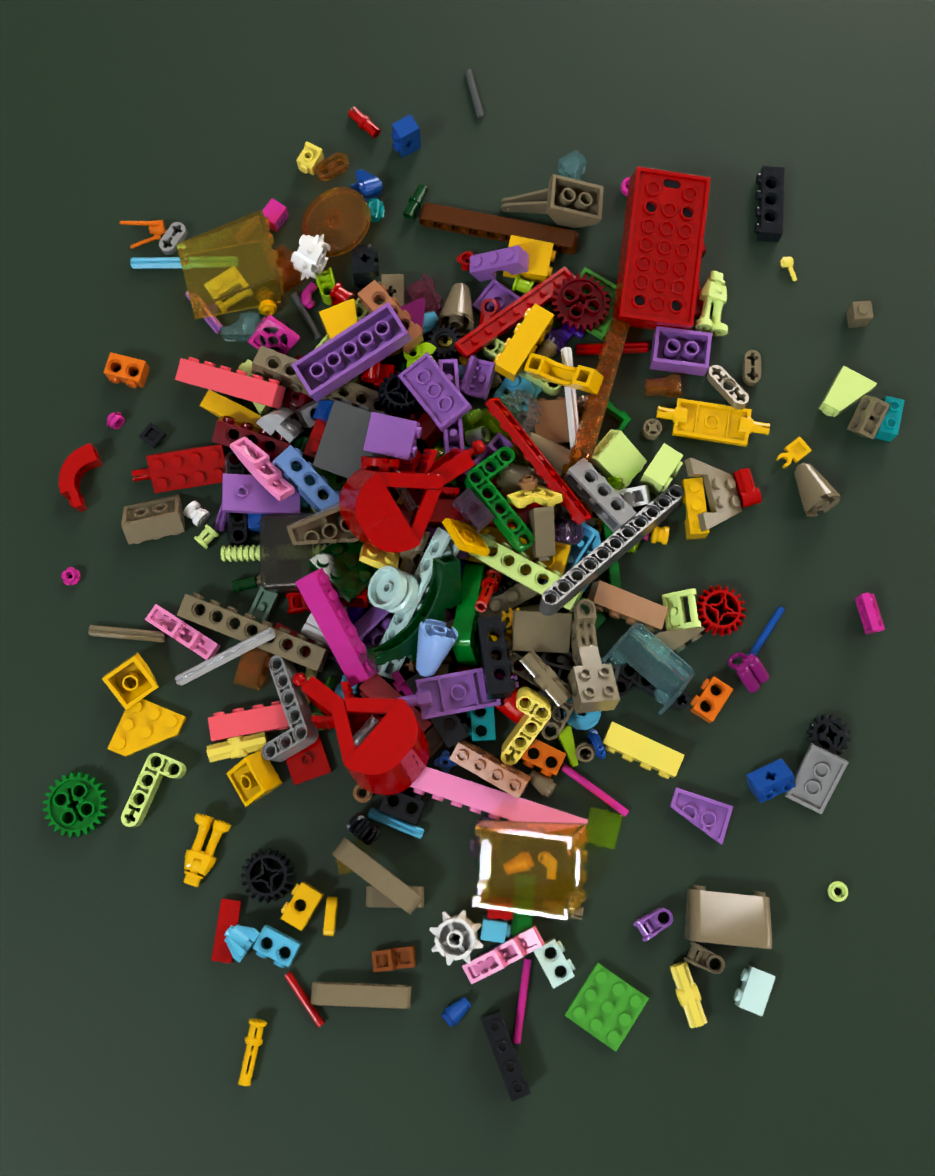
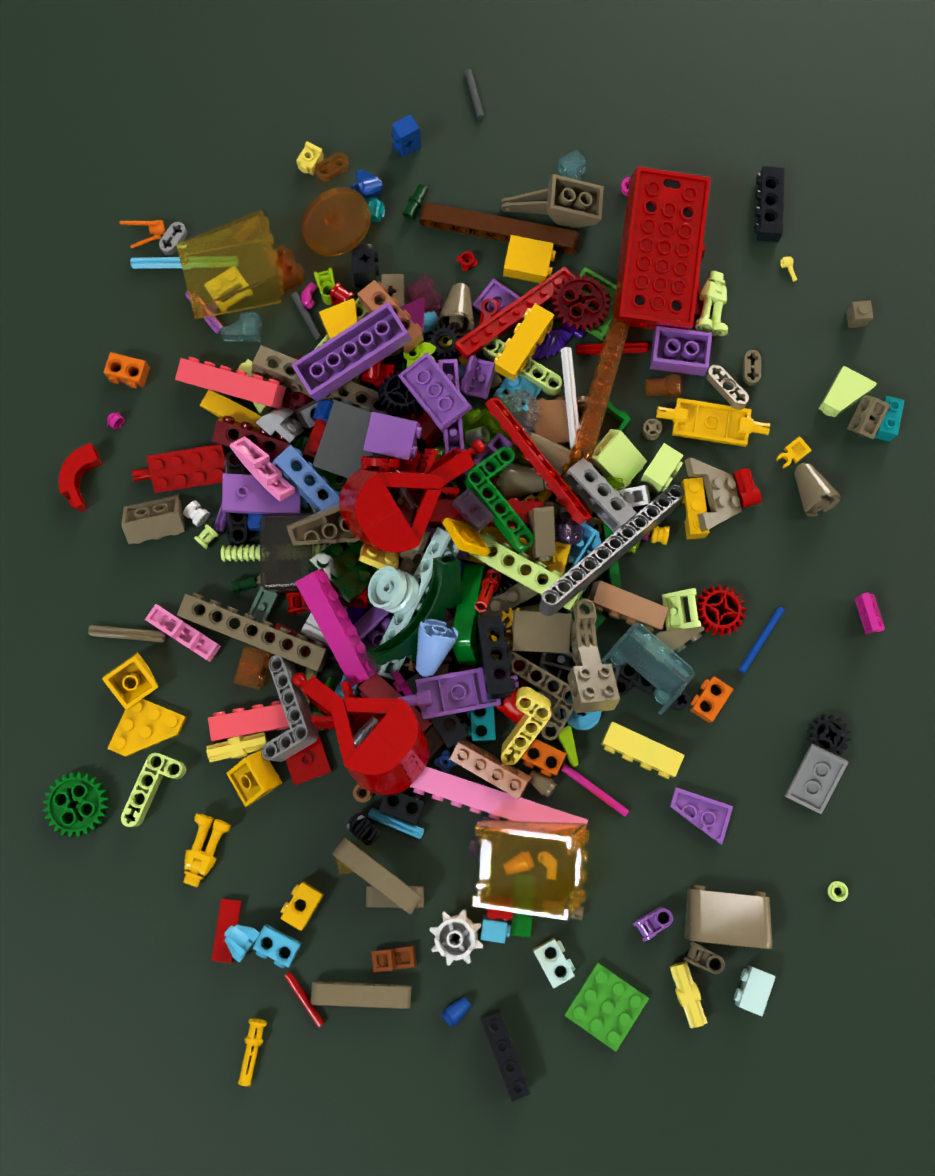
(75, 576): dark pink plate -> none
(152, 435): black plate -> none
(225, 656): light grey axle -> none
(267, 307): yellow plate -> none
(270, 884): black gear -> none
(274, 334): dark pink piece -> none
(276, 214): dark pink brick -> none
(310, 256): white brick -> none
(330, 916): yellow beam -> none
(364, 122): red pin -> none
(503, 954): bright pink slope -> none
(509, 259): medium lavender arch -> none
(522, 285): lime bush -> none
(522, 1001): dark pink bar -> none
(528, 482): medium nougat plate -> none
(539, 495): light yellow plate -> none
(545, 678): dark tan piece -> none
(547, 348): dark tan cone -> none
(578, 377): yellow arch -> none
(585, 755): dark tan cone -> none
(595, 740): blue gear -> none
(603, 827): clear neon green piece -> none
(749, 671): magenta piece -> none
(771, 780): blue brick -> none

